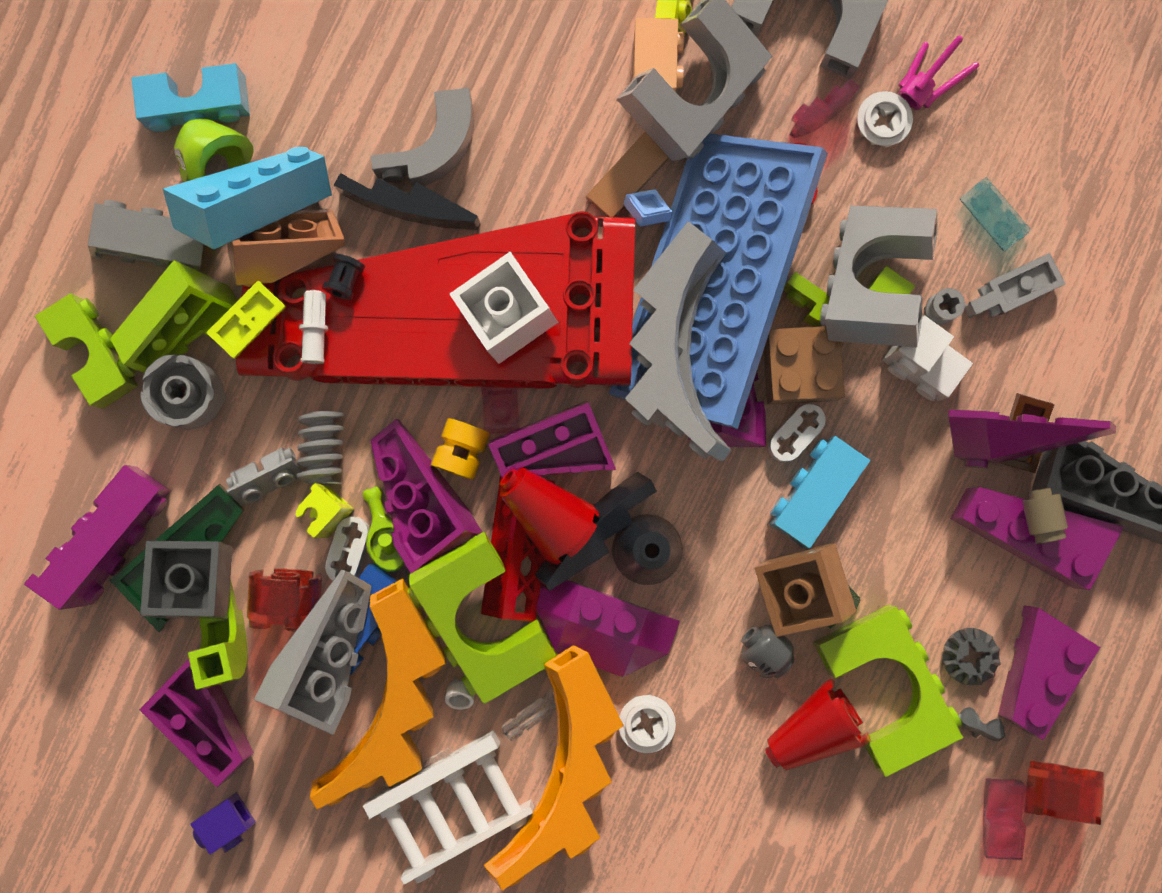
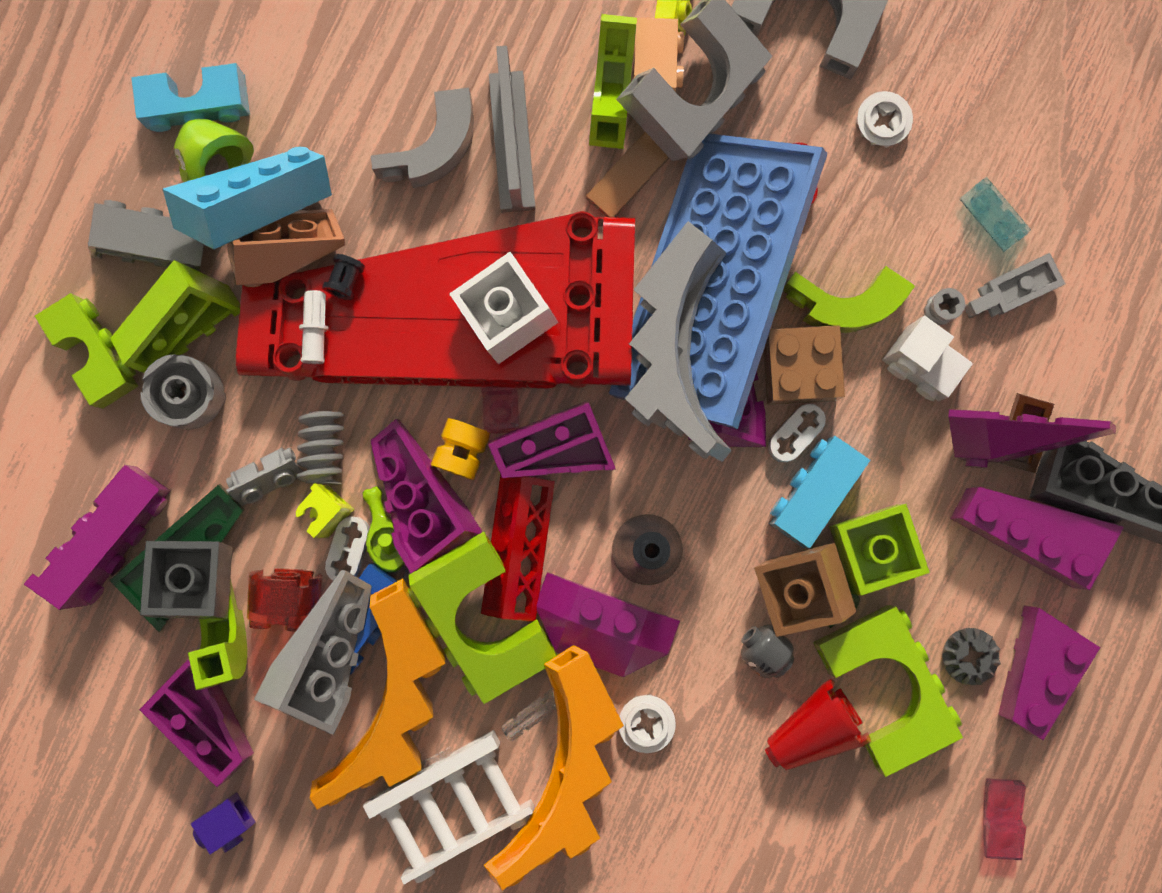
(246, 319): neon yellow hinge -> none
(418, 206): black slope -> none
(458, 696): white hinge -> none
(511, 136): none -> light grey fence
(549, 514): red cone -> none
(611, 519): black slope -> none
(612, 78): none -> lime arch
(647, 207): light blue tile -> none
(821, 112): clear pink slope -> none
(867, 237): light grey arch -> none
(879, 549): none -> lime brick
(919, 88): dark pink plant -> none
(992, 730): dark grey piece -> none
(1045, 515): dark tan brick -> none
(1065, 792): clear red brick -> none

